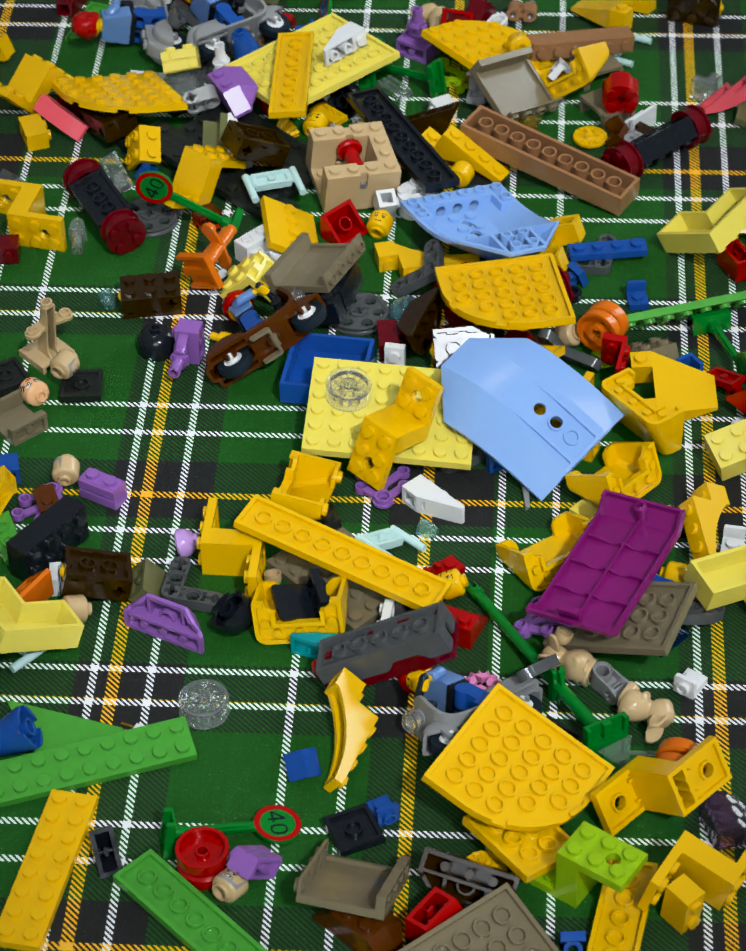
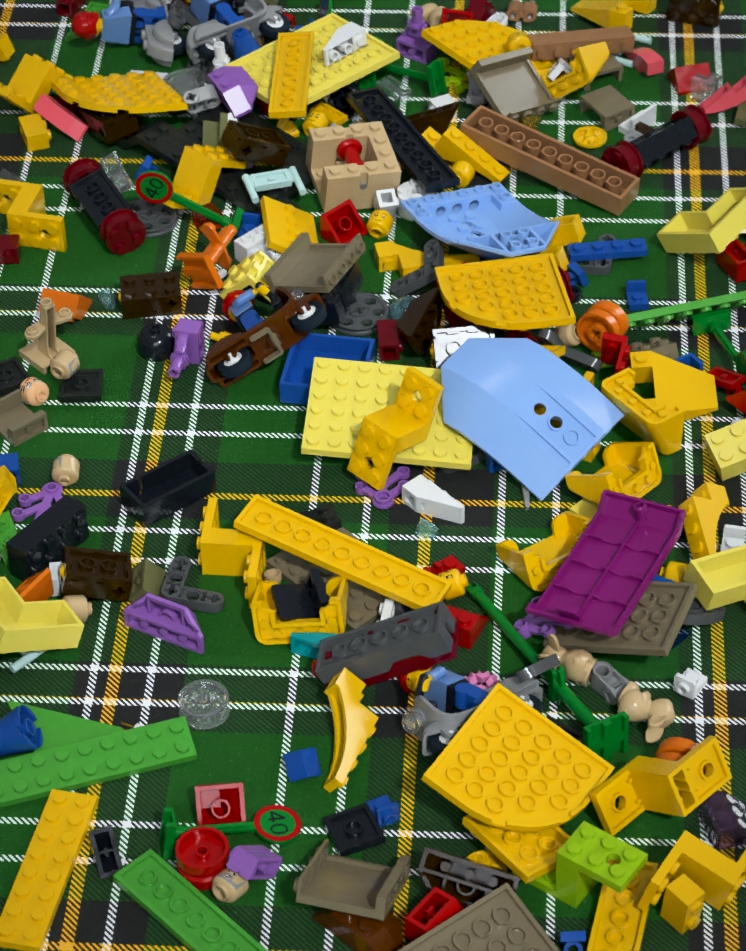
(44, 496): reddish brown bracket -> none
(76, 303): none -> orange slope
(77, 235): clear piece -> none
(102, 488): medium lavender brick -> none
(143, 146): yellow bracket -> none
(168, 487): none -> black piece
(180, 59): light yellow brick -> none
(185, 542): lavender brick -> none
(220, 803): none -> red slope
(232, 614): black cylinder -> none
(250, 221): none -> blue bracket
(308, 484): yellow windscreen -> none
(348, 389): clear wheel -> none
(390, 538): light aqua plate -> none
(395, 353): white bracket -> none
(563, 635): tan hinge -> none
(617, 129): reddish brown bracket -> none
(620, 92): red brick -> none
(620, 751): clear piece -> none
(646, 60): none -> coral slope
(681, 76): none -> red slope

